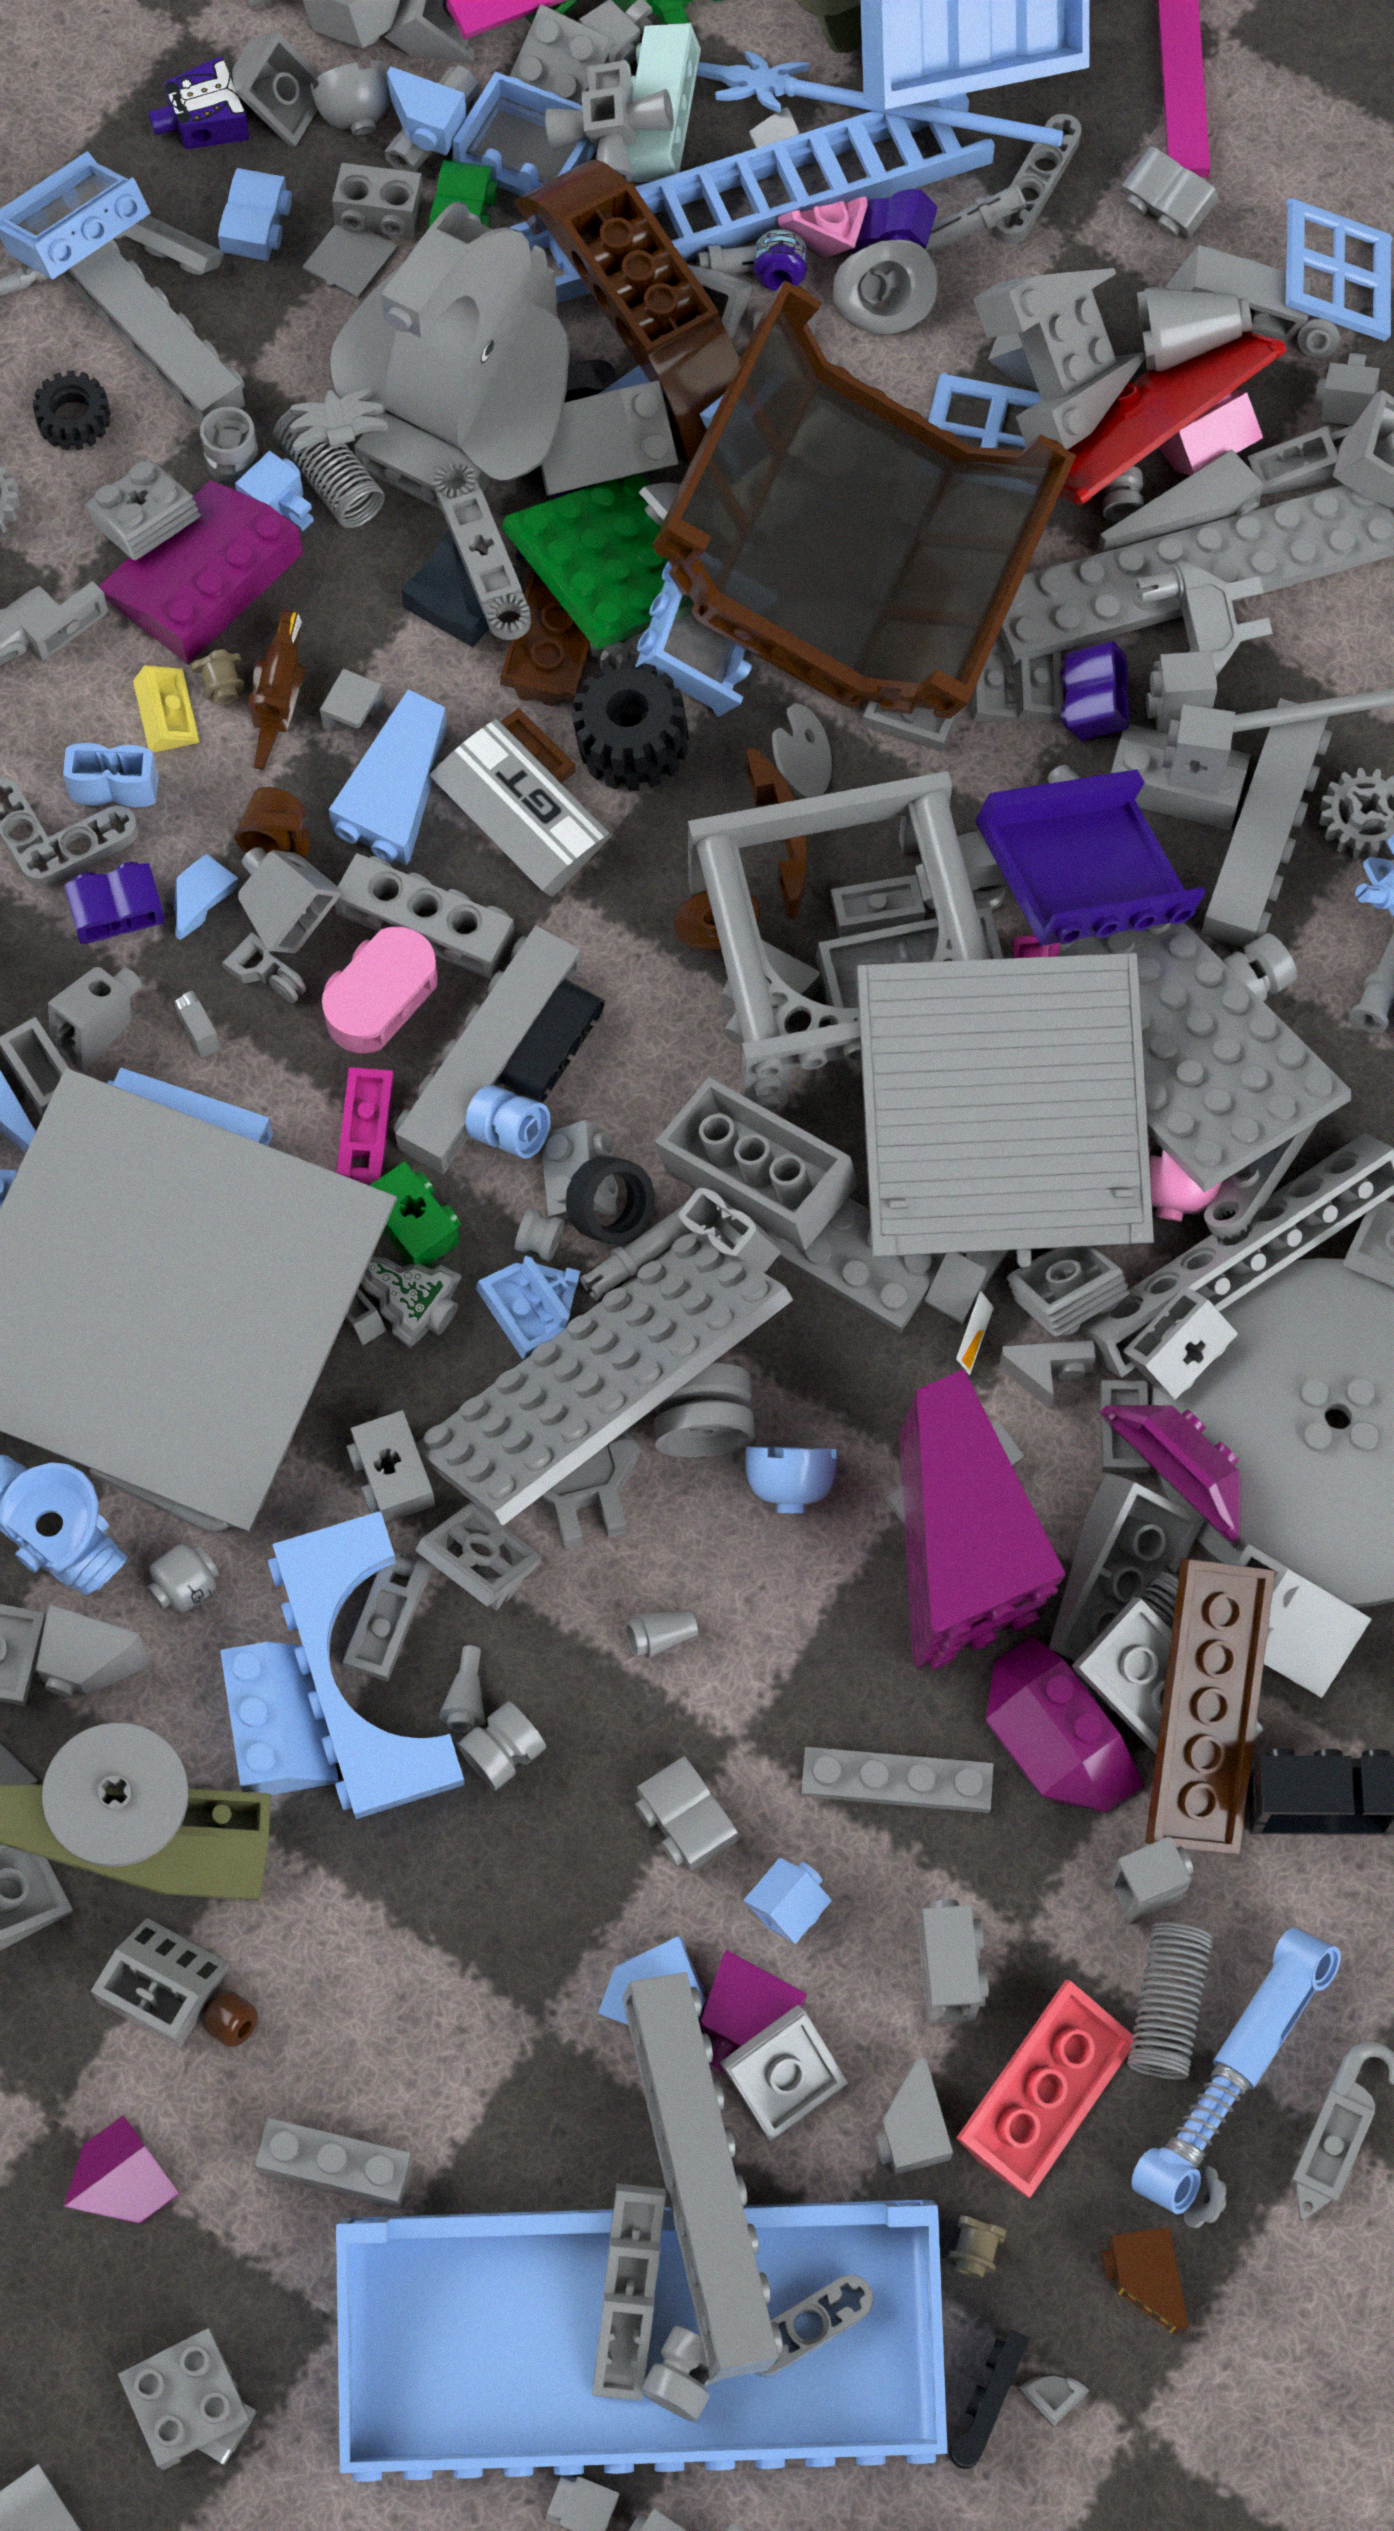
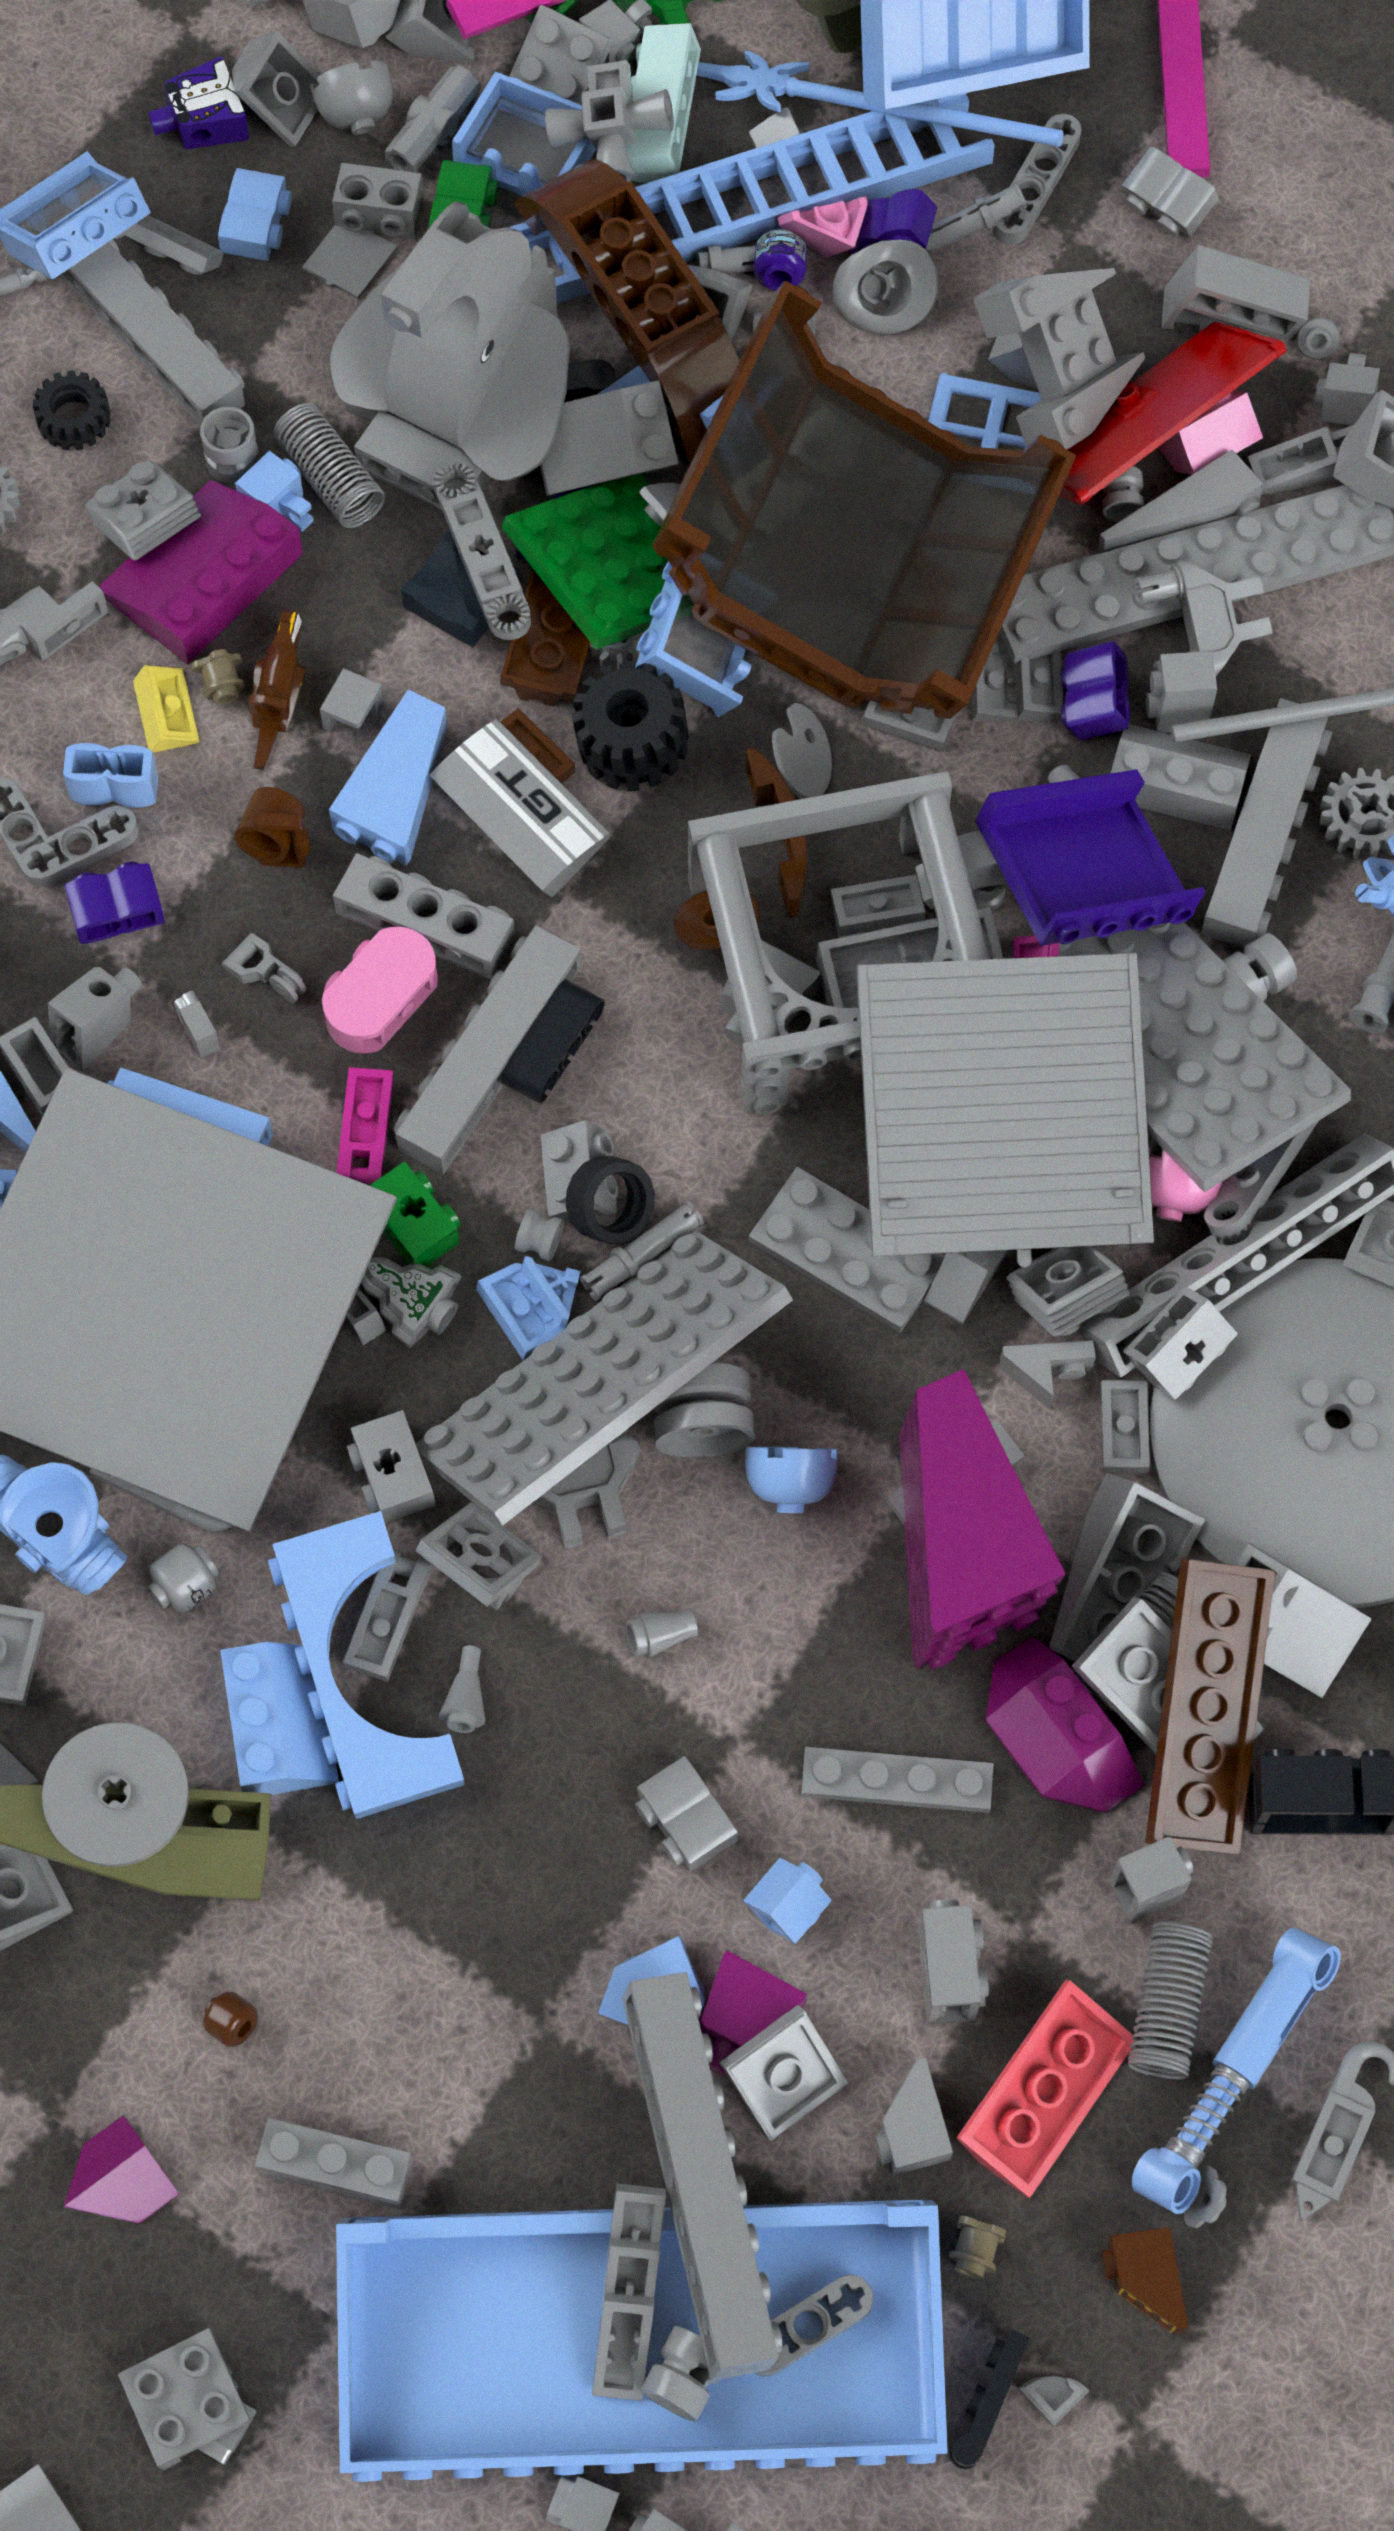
(86, 1653): light grey slope -> none
(160, 1982): light grey slope -> none
(199, 890): light blue slope -> none
(285, 898): light grey torso -> none
(336, 419): light grey piece -> none
(426, 110): light blue slope -> none
(501, 1745): light grey wheel -> none
(508, 1121): light blue wheel -> none
(728, 1230): light grey brick -> none
(757, 1163): light grey brick -> none
(974, 1332): white sticker -> none
(1185, 1460): magenta wedge -> none
(1188, 324): light grey cone -> none
(1199, 747): light grey brick -> none
(1378, 280): light blue window -> none

